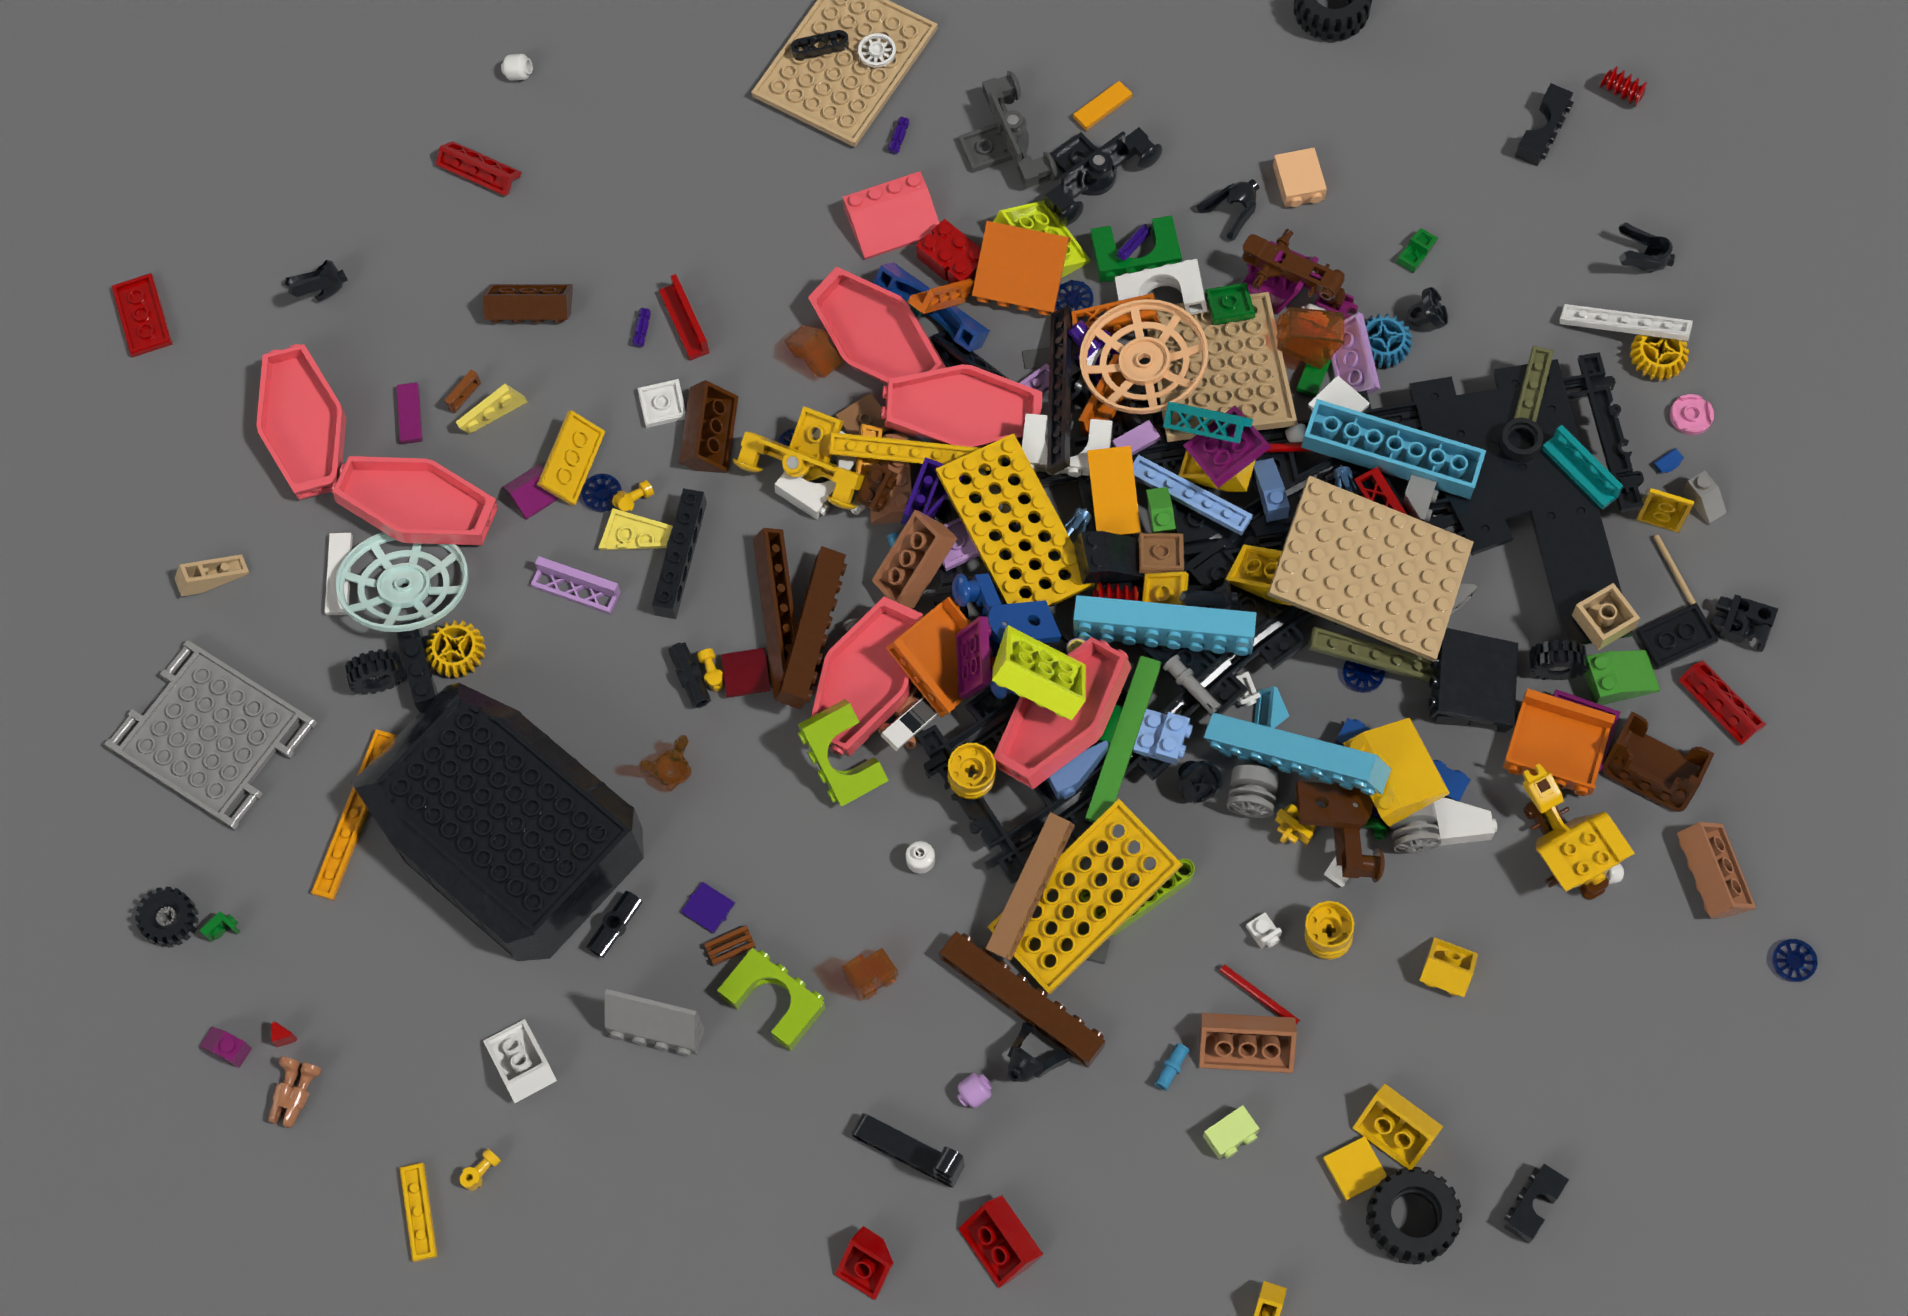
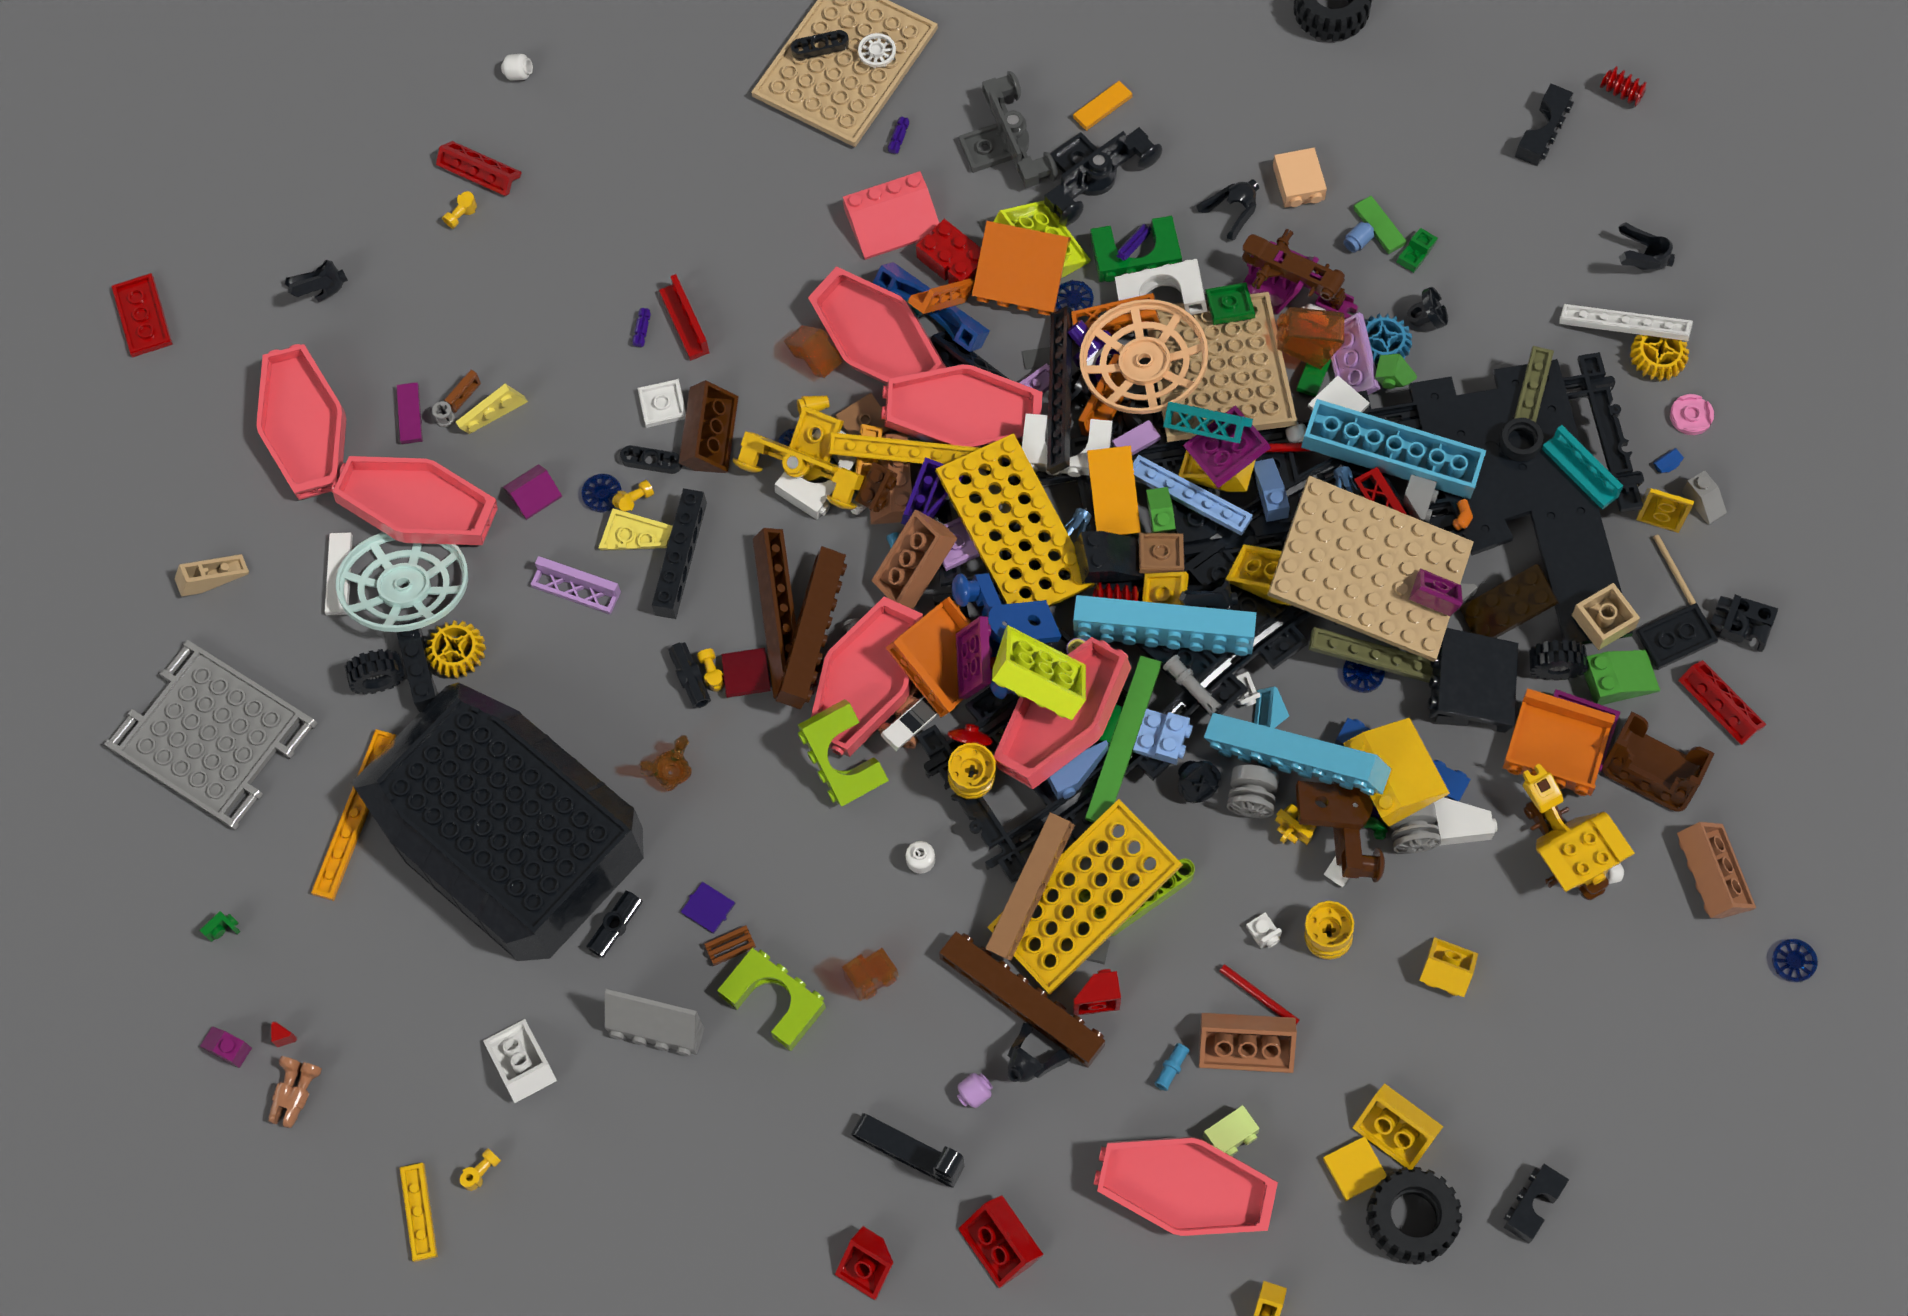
(165, 903): black bush -> none
(447, 411): none -> light grey bush
(466, 206): none -> yellow leg
(527, 302): reddish brown slope -> none
(571, 458): yellow tile -> none
(664, 468): none -> black beam
(814, 402): none -> yellow cone
(970, 735): none -> red dish
(1099, 994): none -> red slope
(1186, 1186): none -> coral container
(1359, 237): none -> medium blue brick
(1383, 227): none -> bright green tile
(1394, 371): none -> bright green slope
(1436, 592): none -> magenta slope
(1465, 516): none -> orange arm
(1510, 603): none -> dark brown plate

